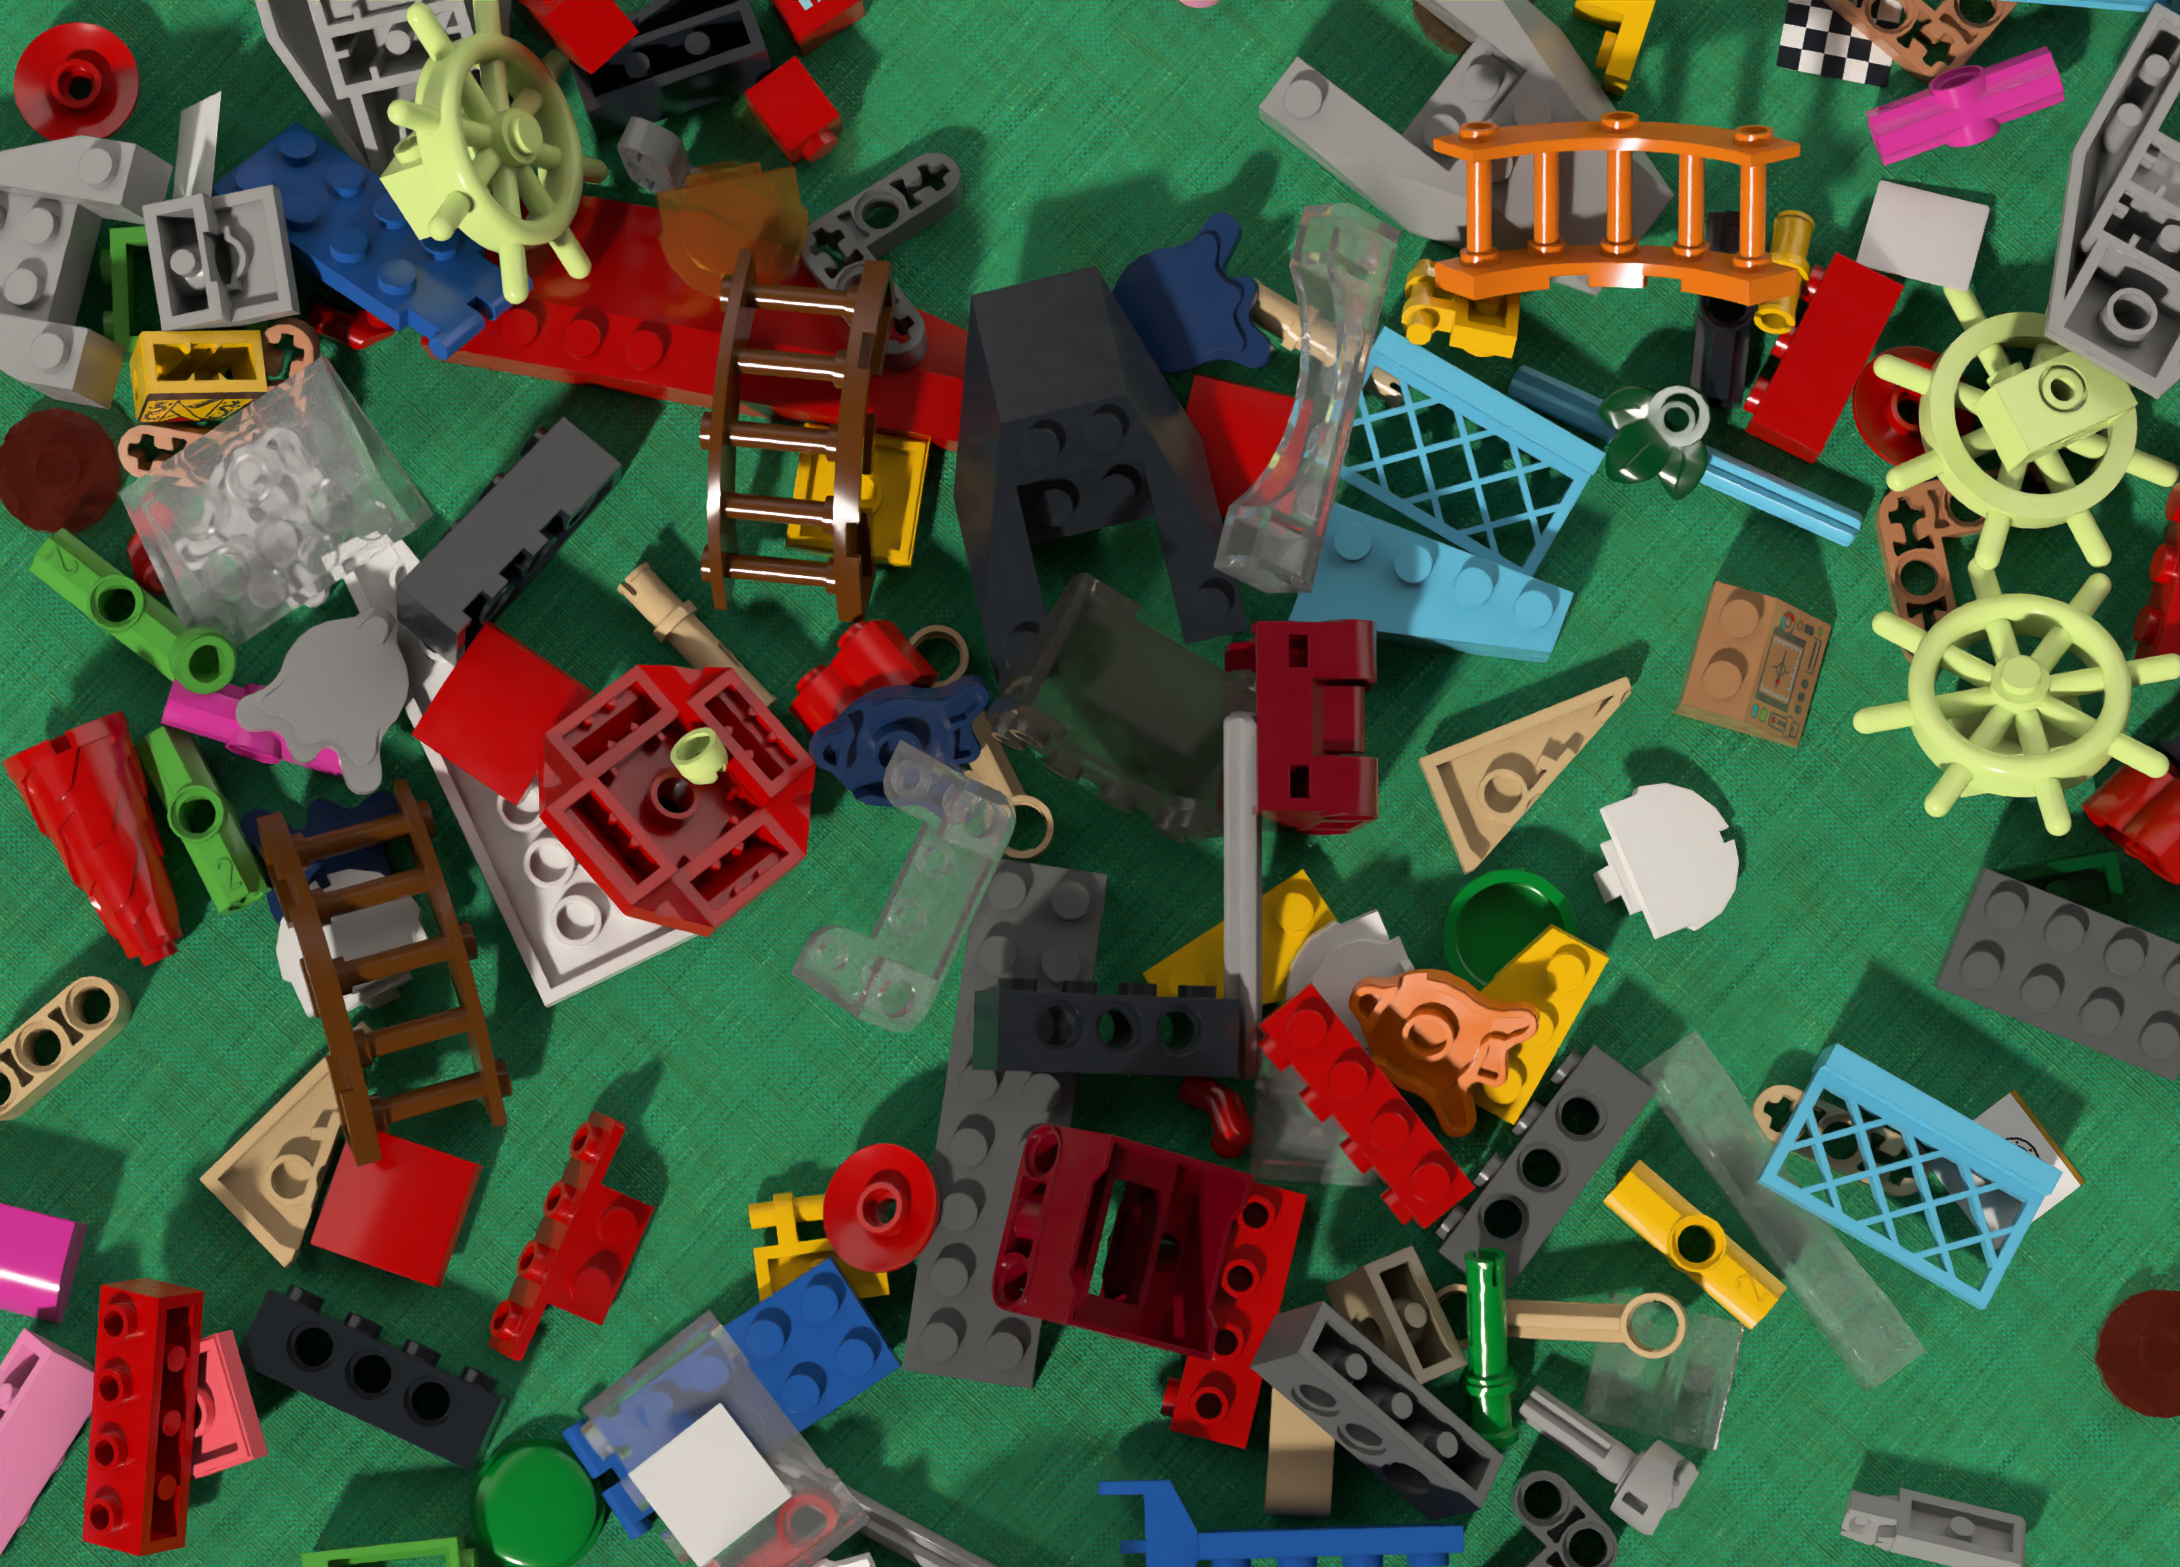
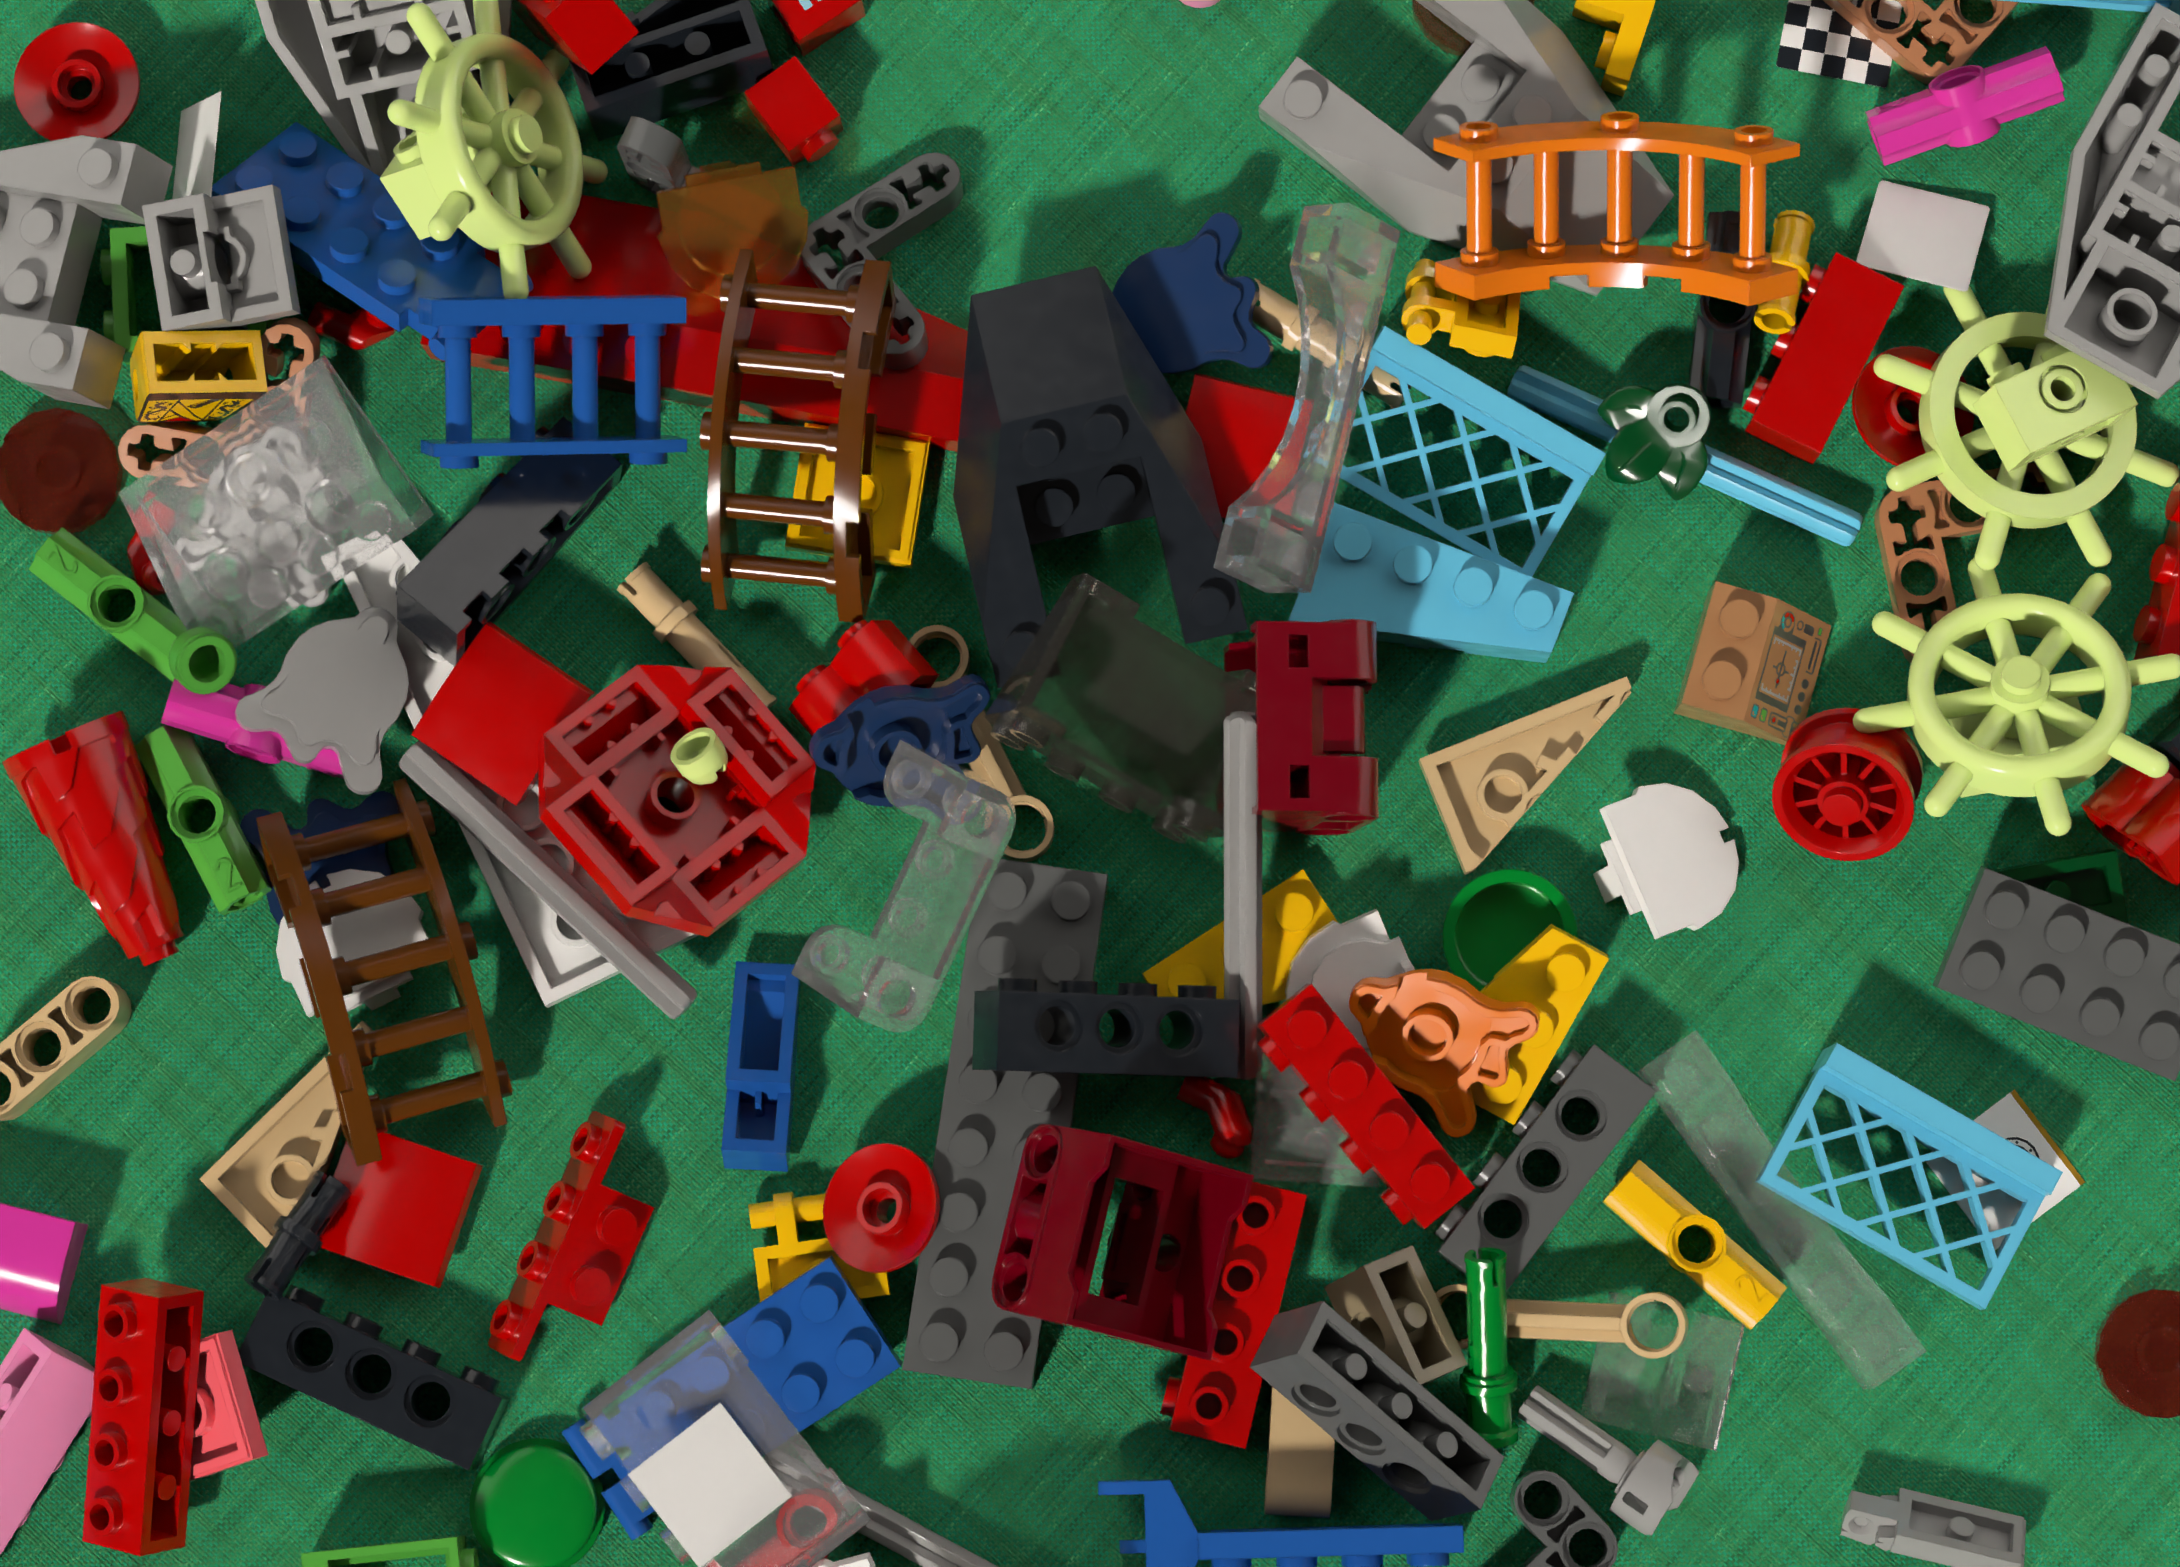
(297, 1236): none -> black pin
(521, 322): none -> blue fence
(548, 880): none -> light grey axle
(761, 1067): none -> blue slope
(1846, 789): none -> red wheel
(1890, 1144): tan beam -> none

